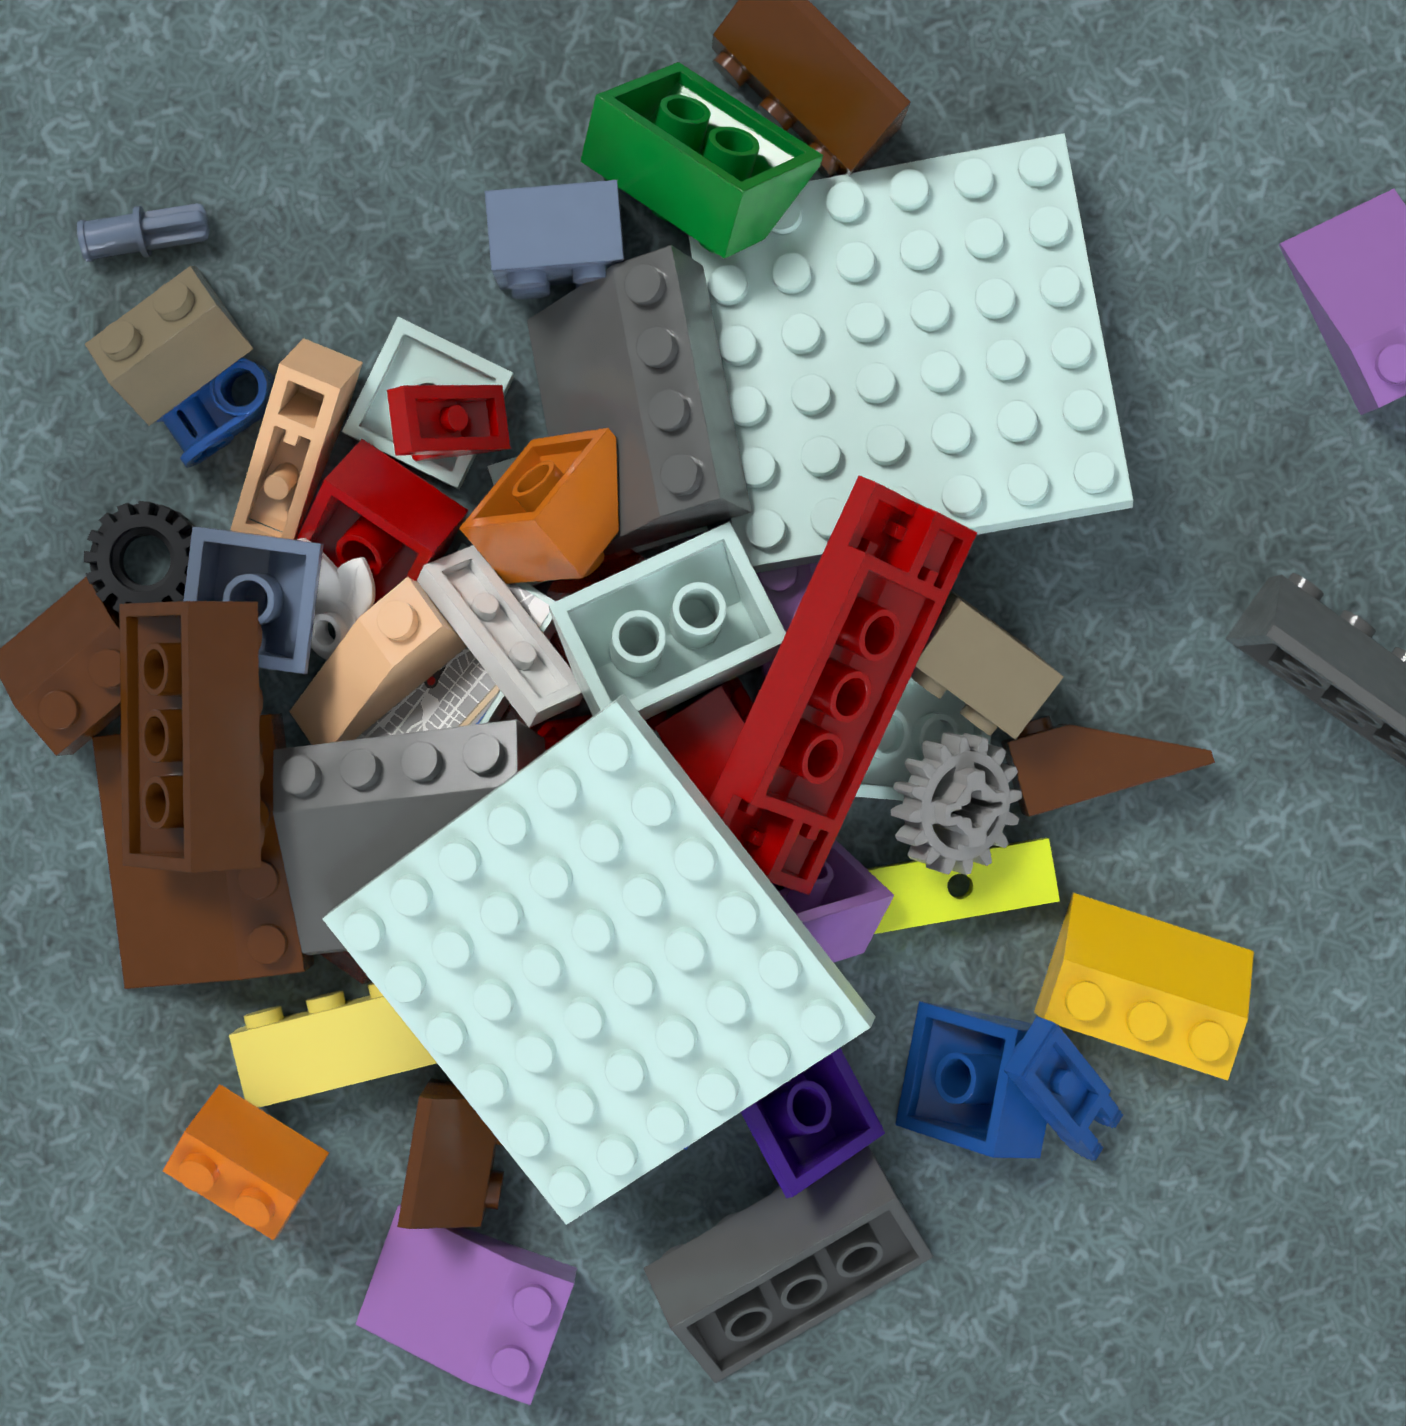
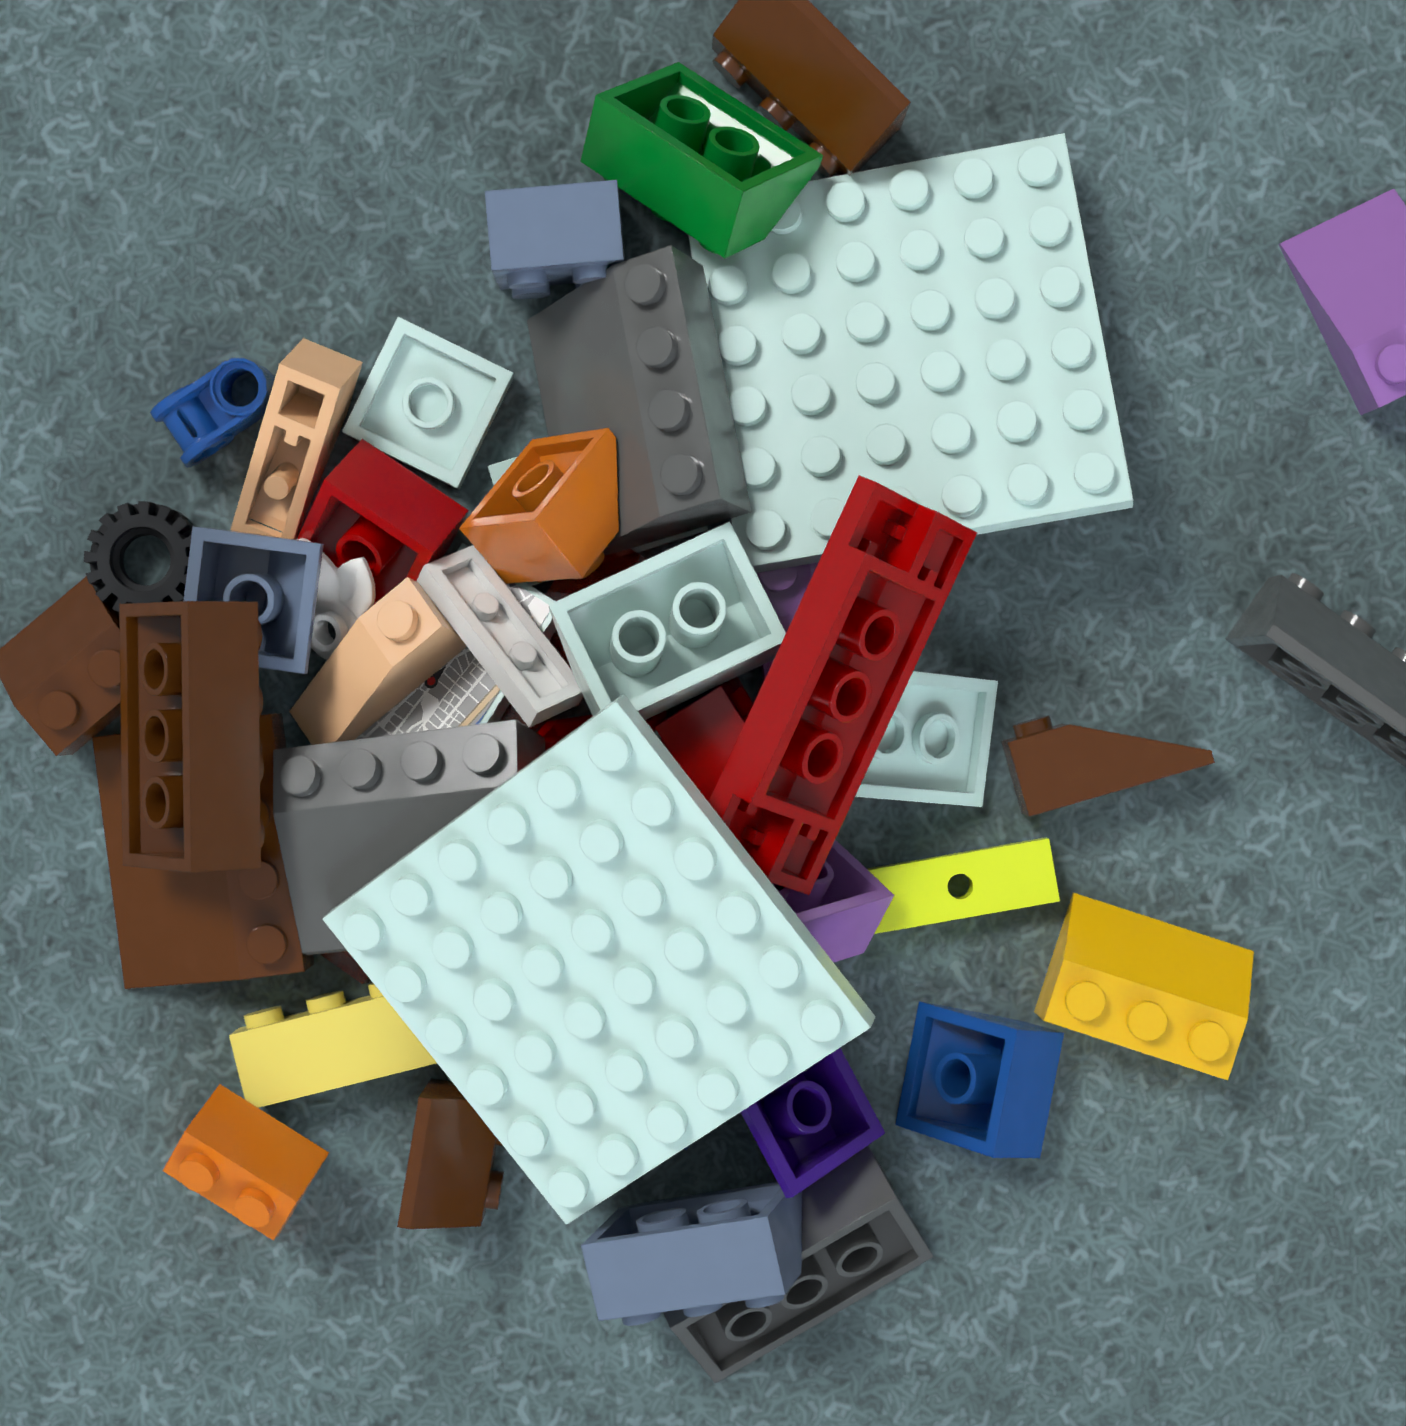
(142, 231): sand blue axle -> none
(169, 345): dark tan slope -> none
(447, 420): red slope -> none
(468, 1305): medium lavender slope -> none
(695, 1254): none -> sand blue slope
(959, 797): light grey gear -> none
(984, 668): dark tan slope -> none
(1062, 1086): blue hinge -> none

